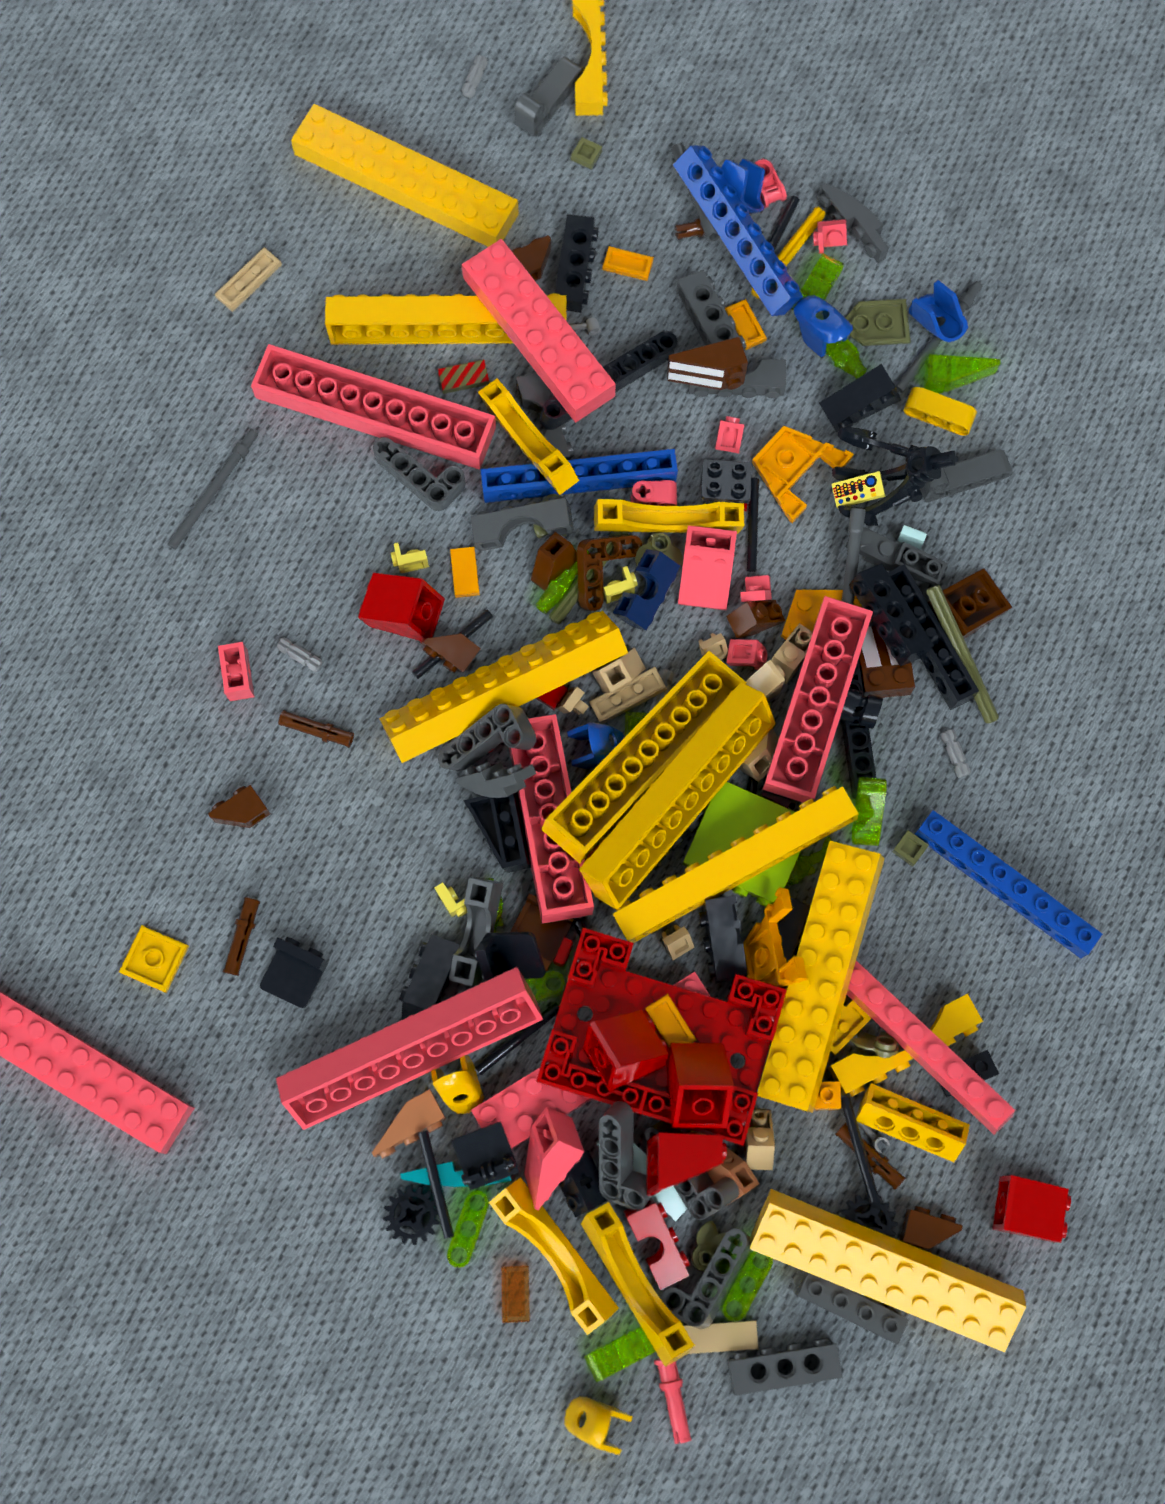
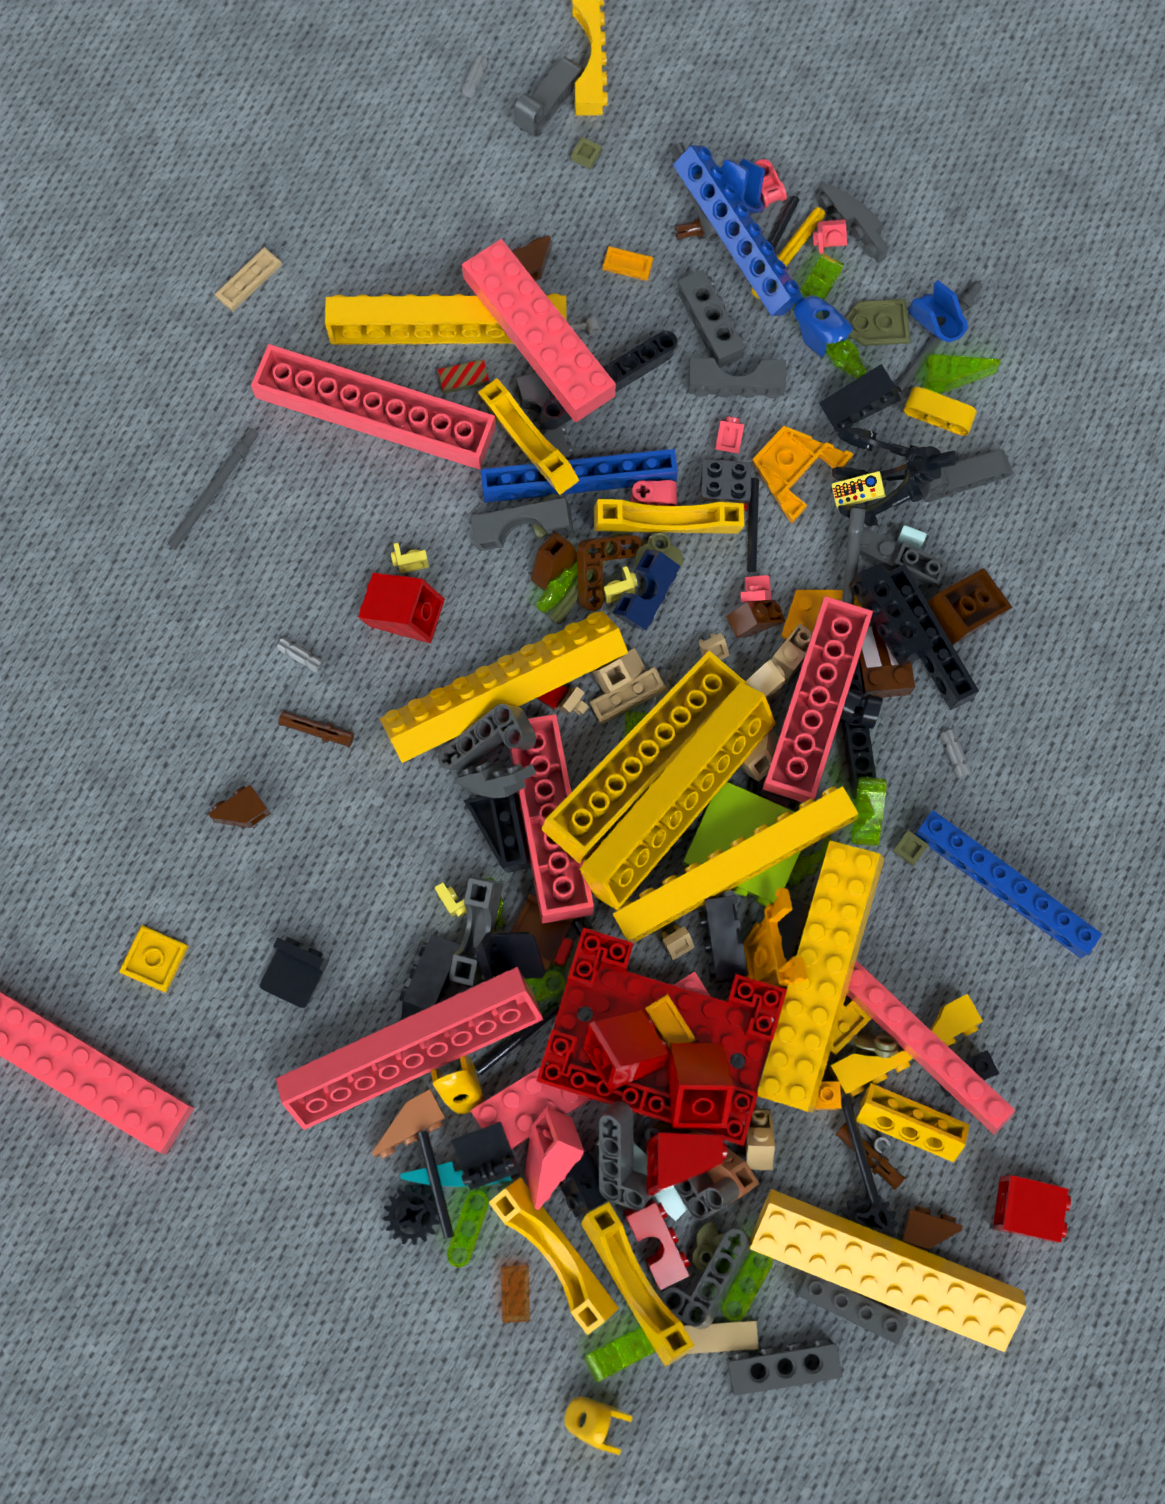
(236, 671): coral brick -> none
(241, 936): reddish brown pin -> none
(404, 176): yellow brick -> none
(416, 471): dark grey beam -> none
(453, 649): reddish brown slope -> none
(464, 572): light orange tile -> none
(467, 632): black bar -> none
(576, 229): black brick -> none
(599, 741): blue piece -> none
(671, 1385): coral pin -> none
(707, 567): coral slope -> none
(710, 366): reddish brown slope -> none
(746, 324): light orange tile -> none
(746, 653): coral bracket -> none
(954, 634): olive axle -> none

